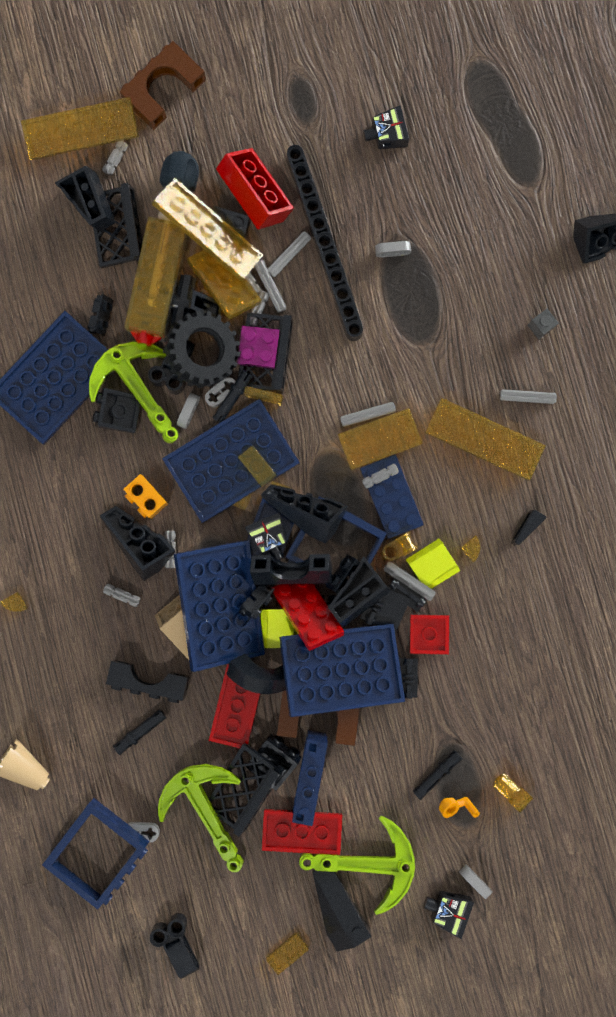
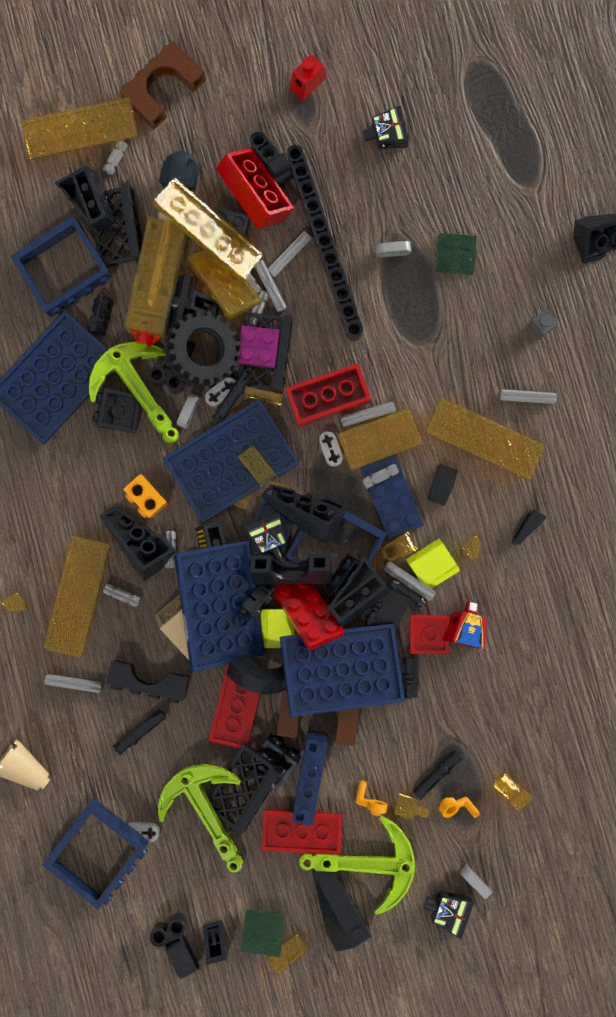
(45, 242): none -> dark blue window
(73, 683): none -> light grey axle
(77, 596): none -> clear yellow plate
(210, 535): none -> black brick
(215, 942): none -> black slope
(263, 932): none -> clear green plate
(278, 165): none -> black piece
(310, 75): none -> red torso
(326, 451): none -> light grey beam
(328, 395): none -> red brick
(375, 806): none -> light orange plate
(407, 807): none -> clear yellow plate
(442, 485): none -> black slope
(456, 253): none -> clear green plate
(467, 628): none -> torso

